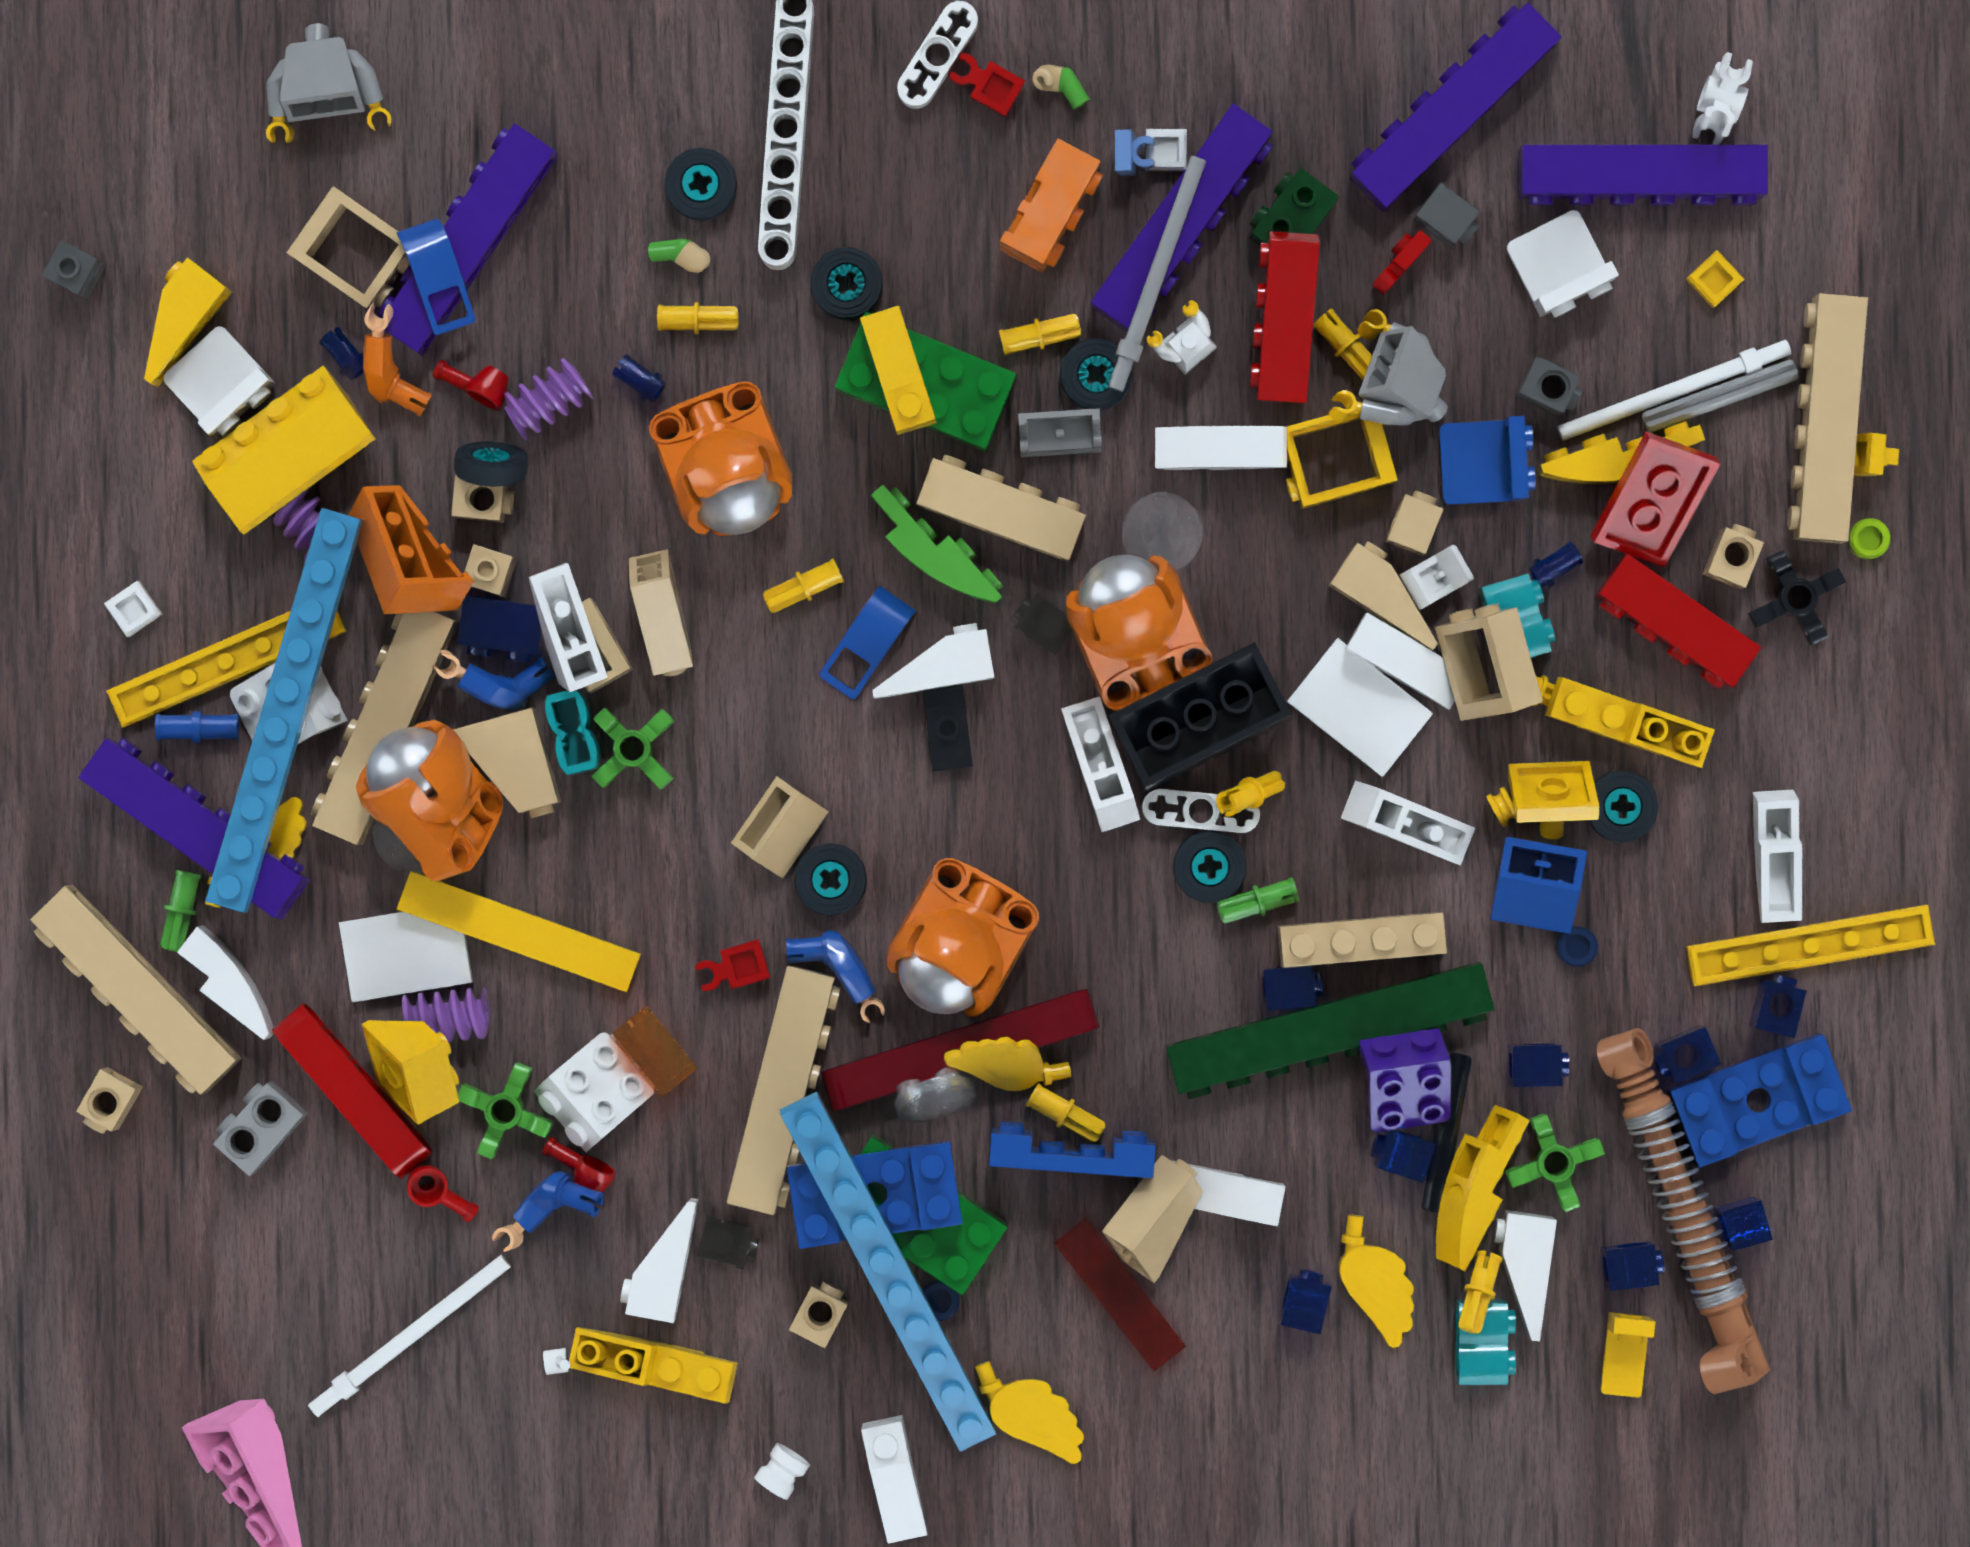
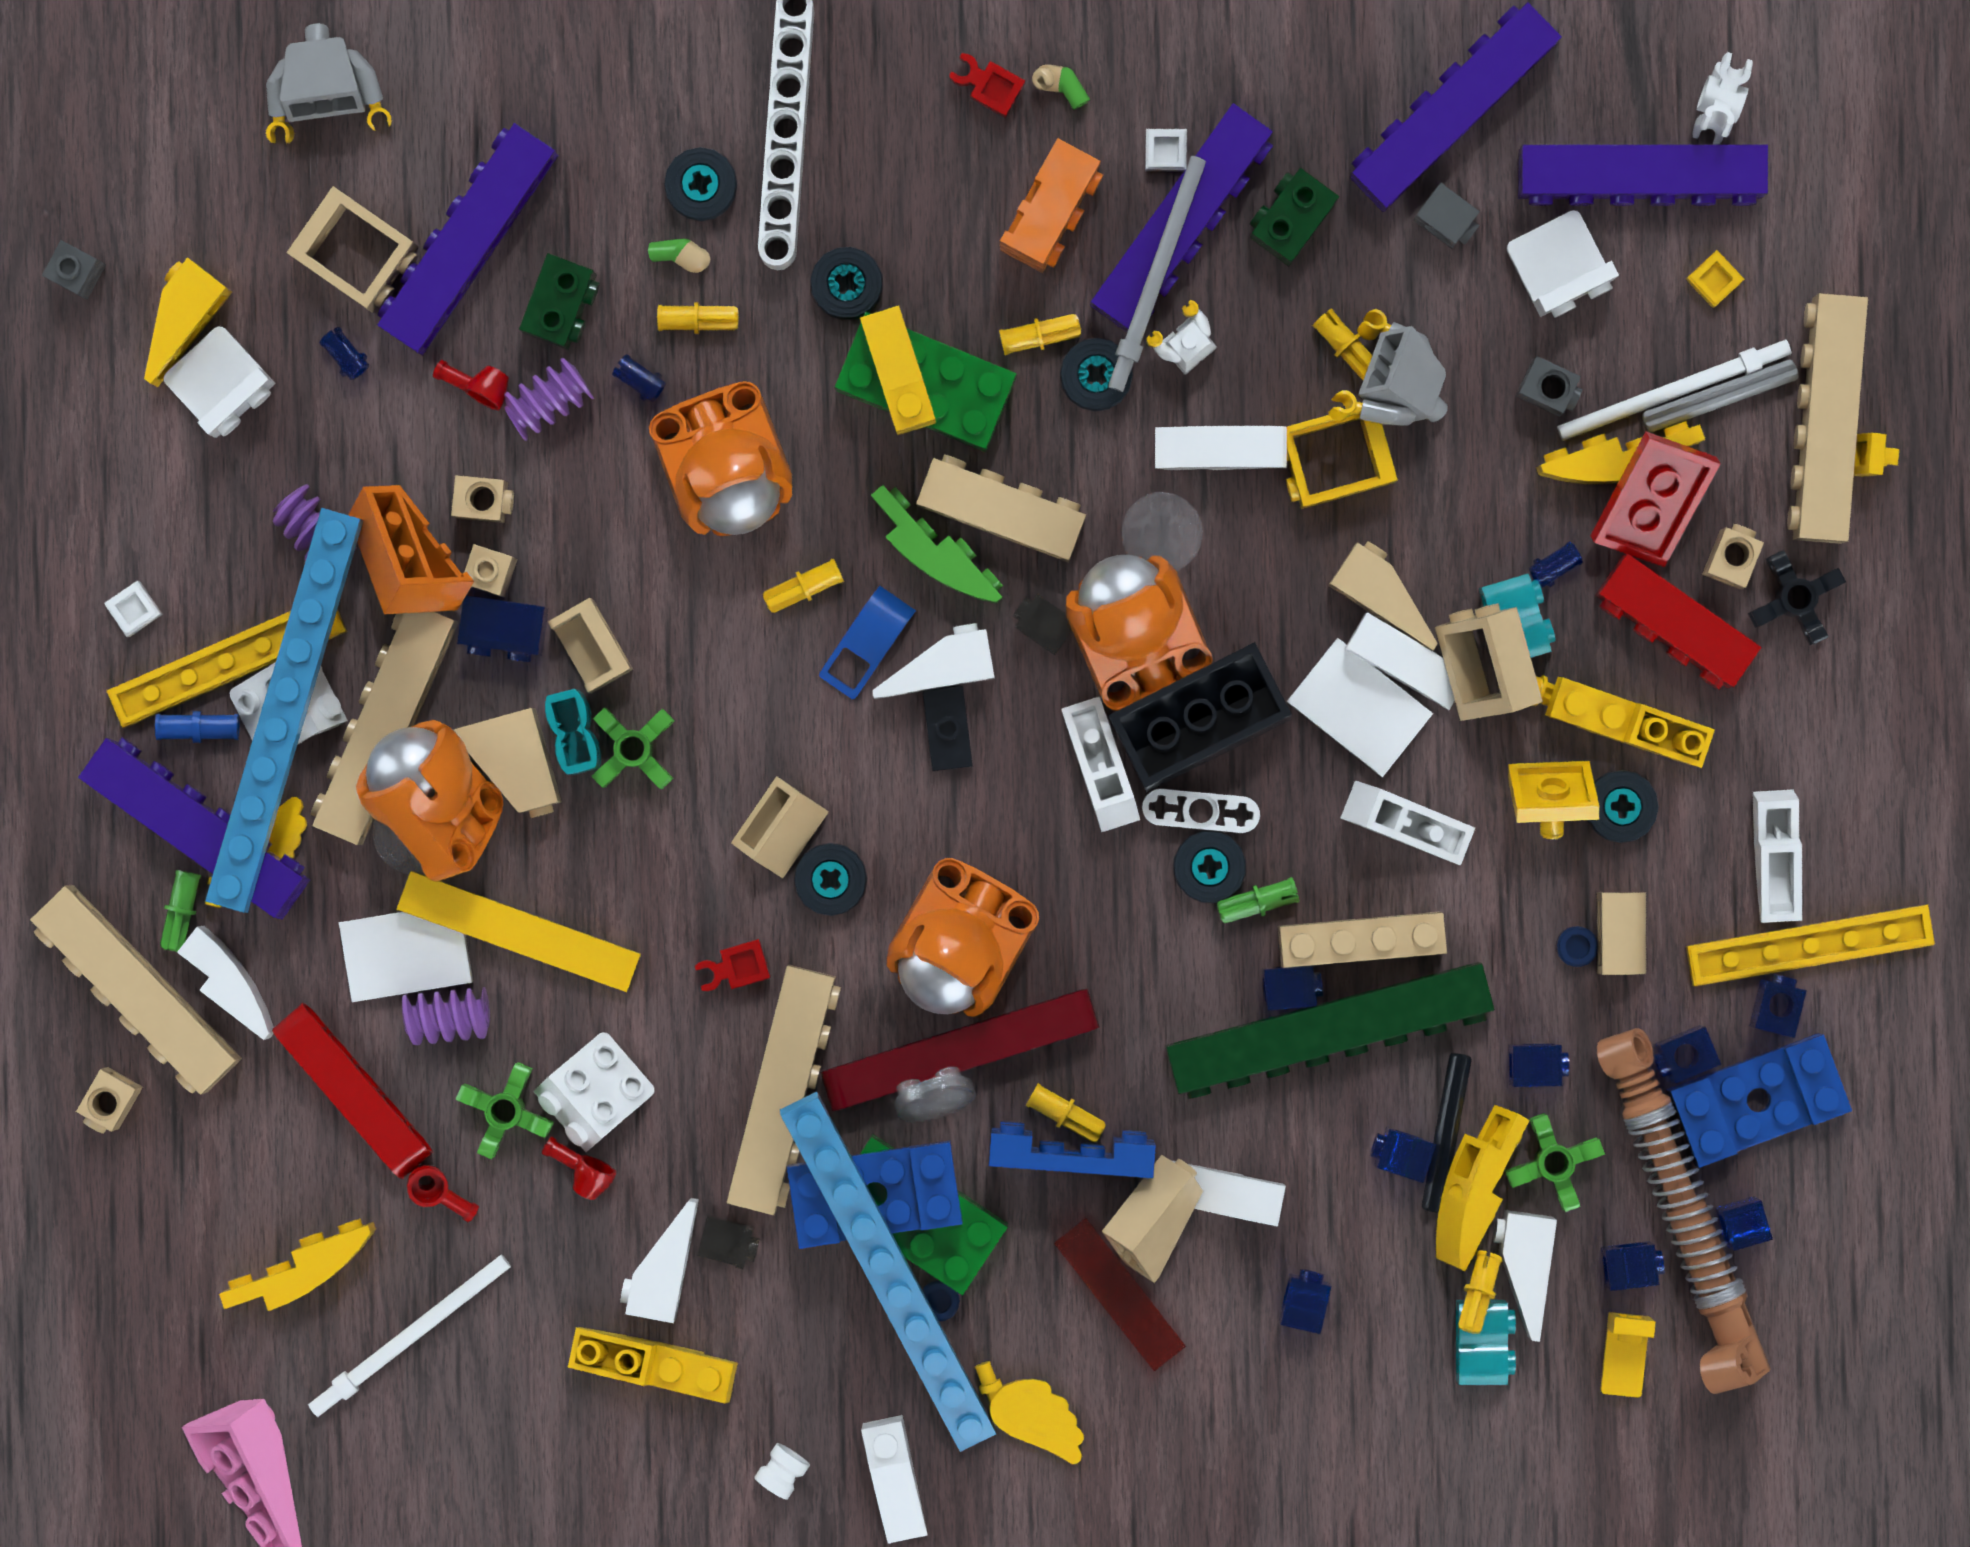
(266, 1134): light grey brick -> none
(283, 449): yellow slope -> none
(314, 1264): none -> yellow slope
(381, 370): orange arm -> none
(412, 1066): yellow slope -> none
(434, 269): blue piece -> none
(490, 463): black bush -> none
(497, 689): blue arm -> none
(547, 1197): blue arm -> none
(555, 1361): white hand -> none
(559, 302): none -> dark green brick
(566, 629): white slope -> none
(653, 1052): clear orange hinge -> none
(660, 613): tan slope -> none
(811, 1329): tan brick -> none
(841, 960): blue arm -> none
(962, 34): white beam -> none
(1006, 1063): yellow animal -> none
(1059, 433): light grey hinge -> none
(1127, 152): medium blue tile -> none
(1249, 793): yellow axle -> none
(1286, 318): red brick -> none
(1376, 1283): yellow animal -> none
(1406, 252): red plate -> none
(1407, 1079): dark purple bracket -> none
(1414, 523): tan brick -> none
(1437, 576): white bracket -> none
(1486, 461): blue bracket -> none
(1502, 806): yellow bush -> none
(1538, 885): blue slope -> none
(1621, 933): none -> tan brick
(1869, 538): lime tile -> none

